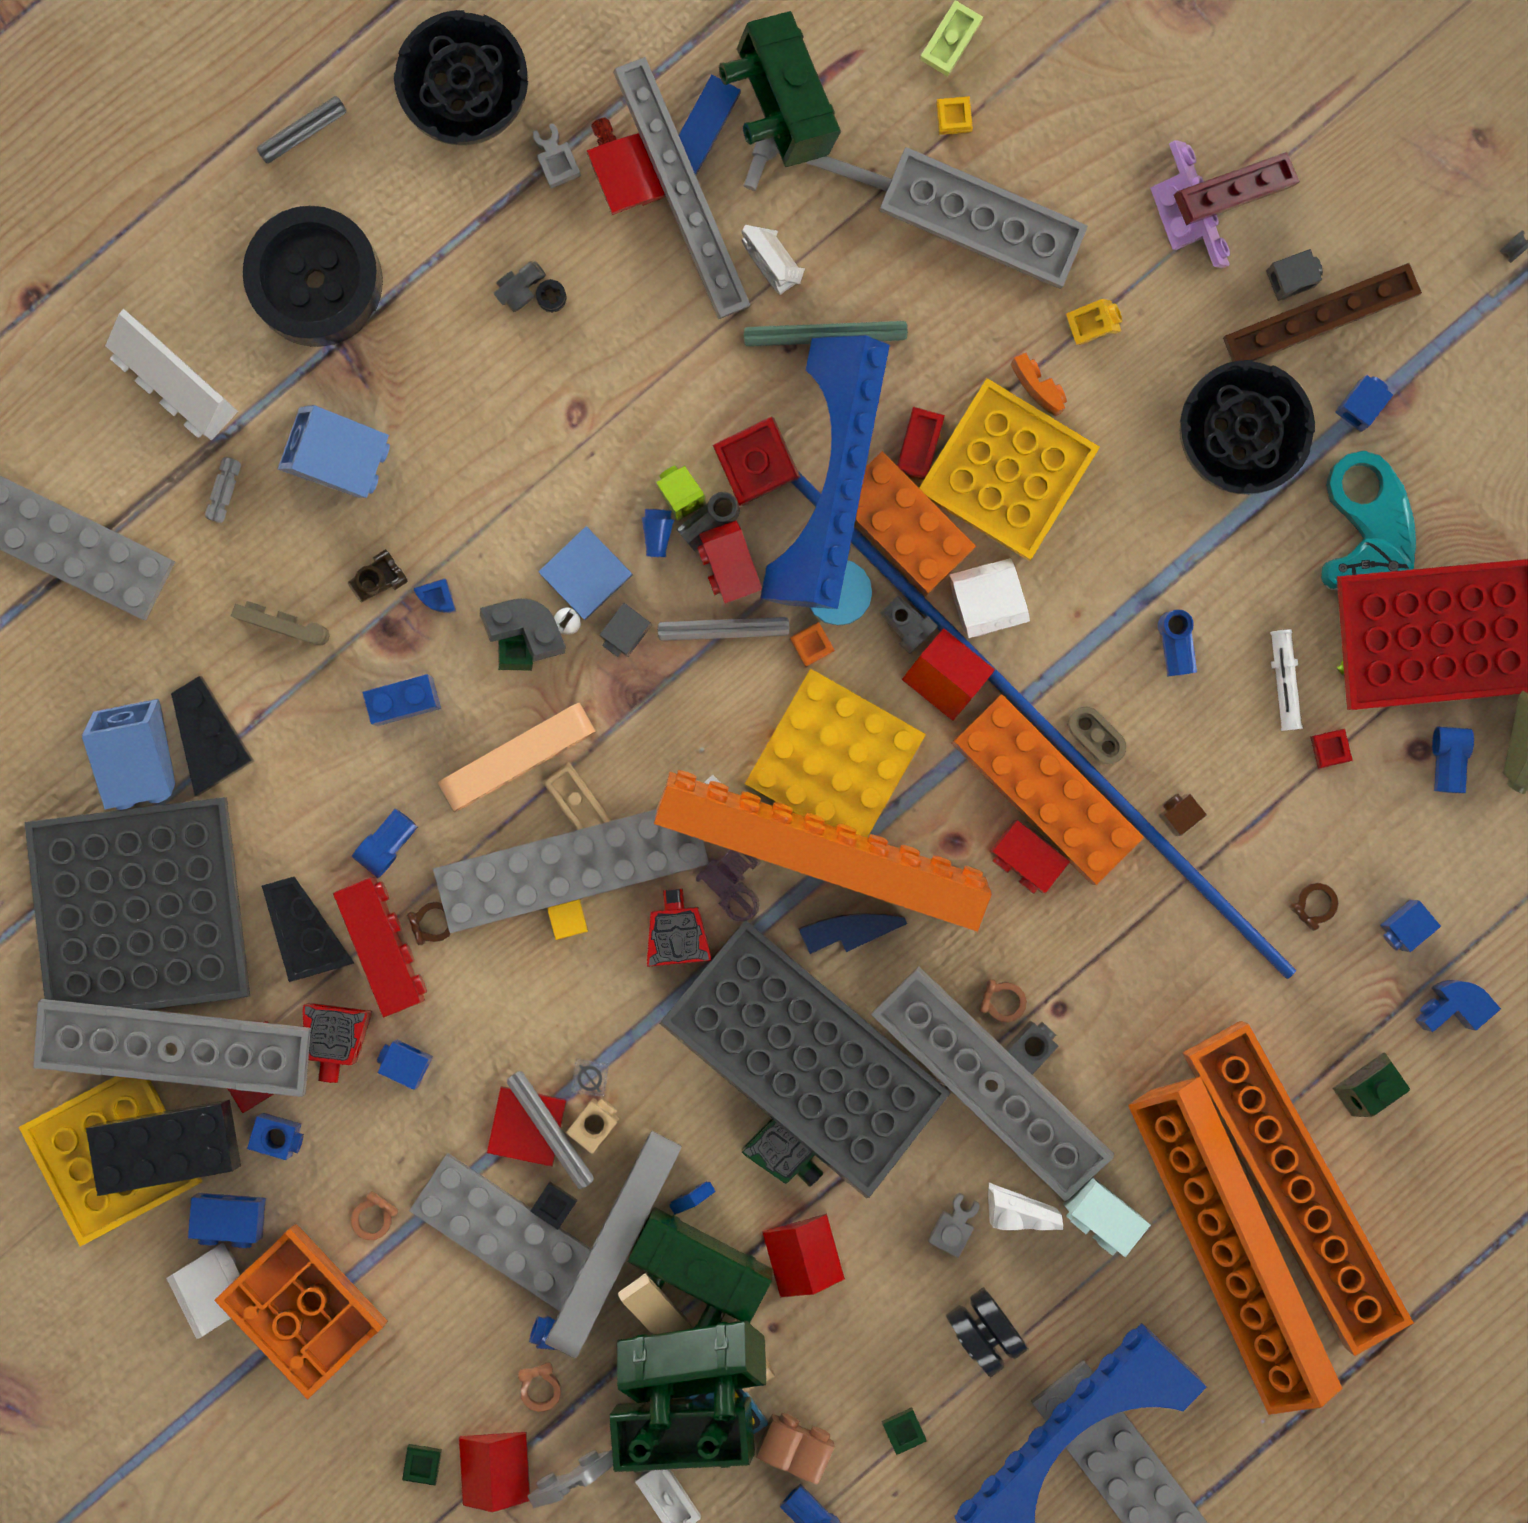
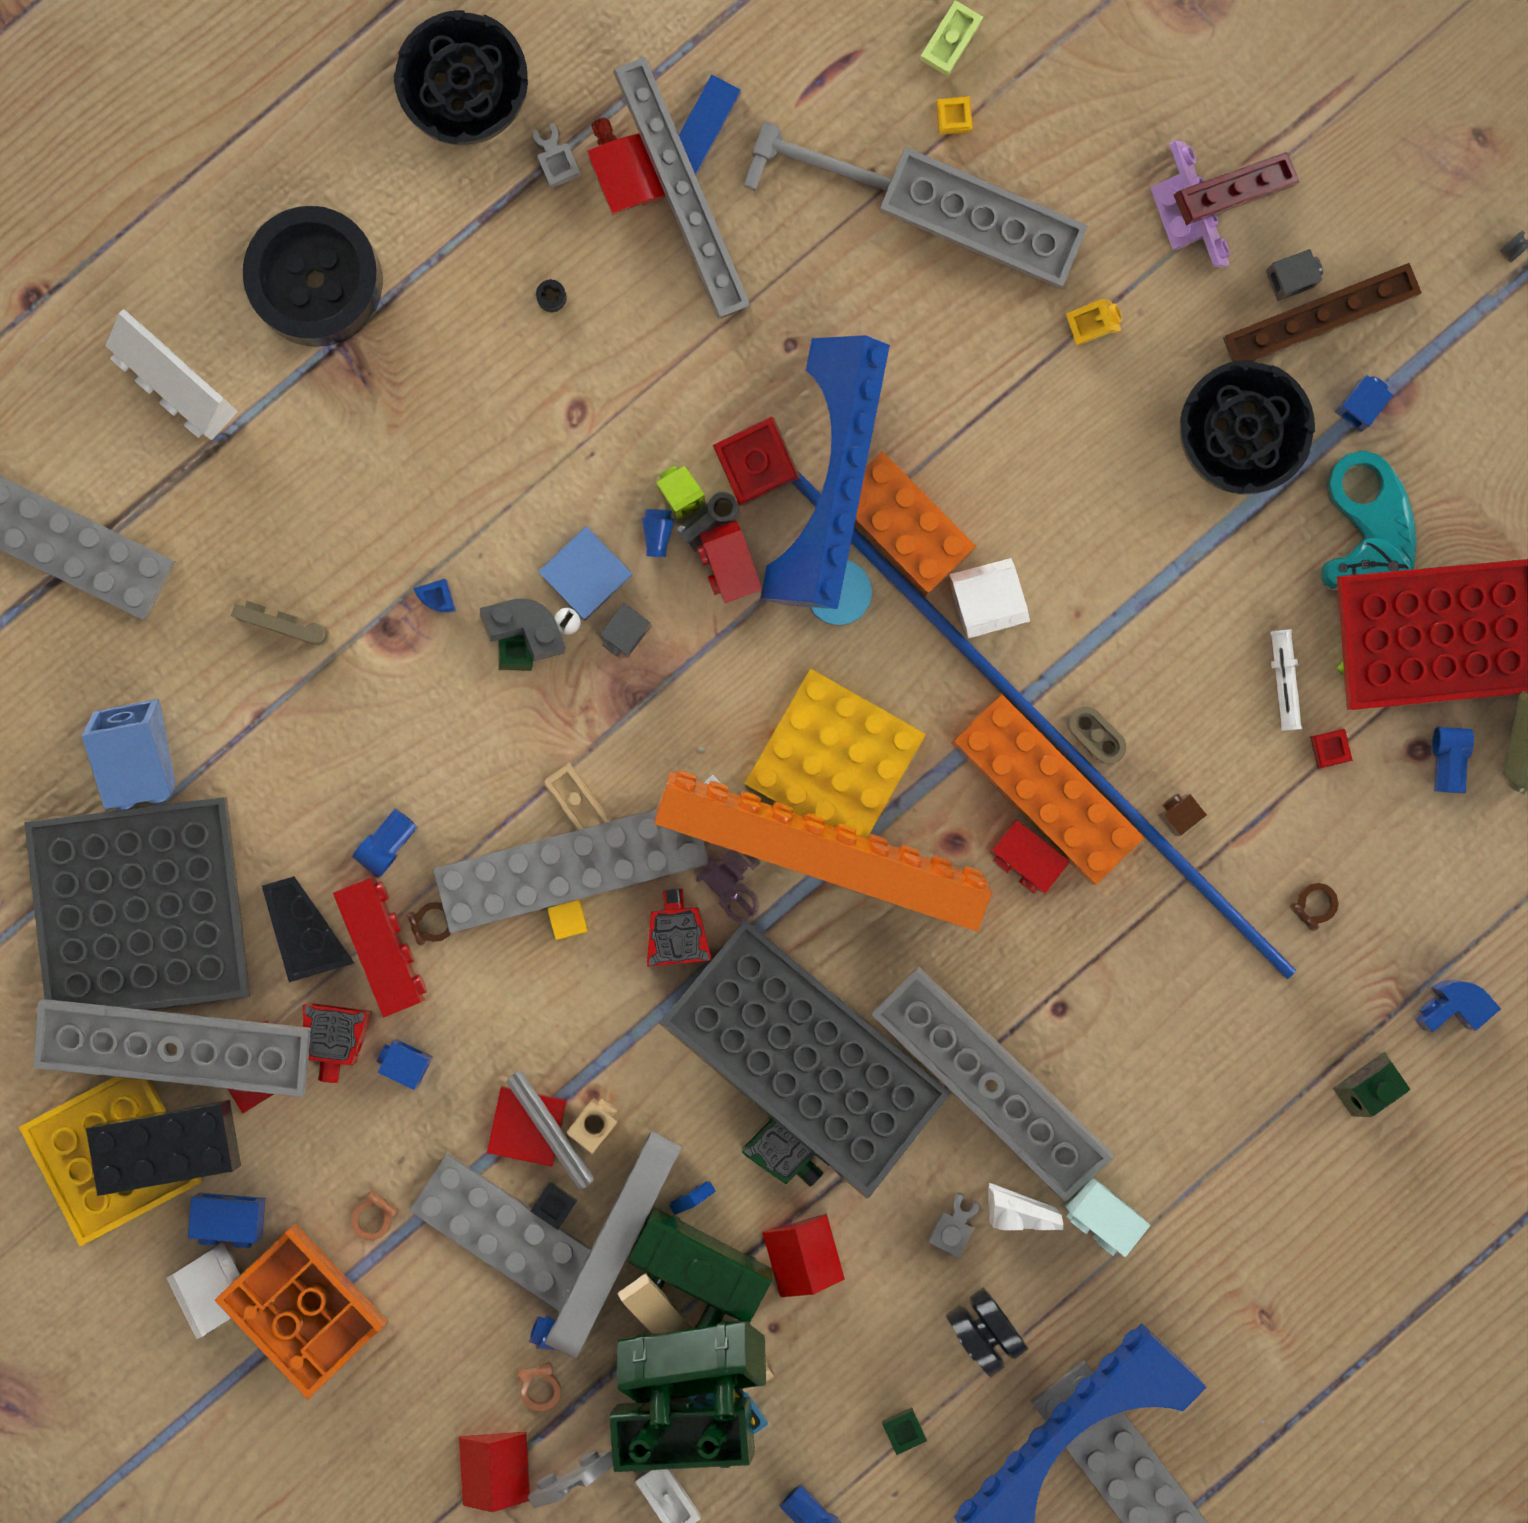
(207, 736): black wing -> none
(222, 489): light grey axle -> none
(261, 1140): blue brick -> none
(301, 129): dark grey axle -> none
(334, 451): medium blue slope -> none
(381, 572): dark brown plate -> none
(401, 700): blue brick -> none
(422, 1464): dark green tile -> none
(515, 288): dark grey plate -> none
(516, 757): light nougat beam -> none
(590, 1077): clear tile -> none
(723, 628): light grey axle -> none
(771, 258): white slope -> none
(786, 90): dark green piece -> none
(795, 1448): nougat brick -> none
(804, 333): sand green axle -> none
(812, 644): orange tile -> none
(850, 929): dark blue slope -> none
(911, 631): dark grey plate -> none
(920, 442): red tile -> none
(948, 674): red slope -> none
(991, 988): nougat piece -> none
(1008, 469): yellow plate -> none
(1032, 1062): dark grey brick -> none
(1045, 393): orange slope -> none
(1179, 647): blue piece -> none
(1235, 1247): orange brick -> none
(1298, 1188): orange brick -> none
(1409, 926): blue brick -> none

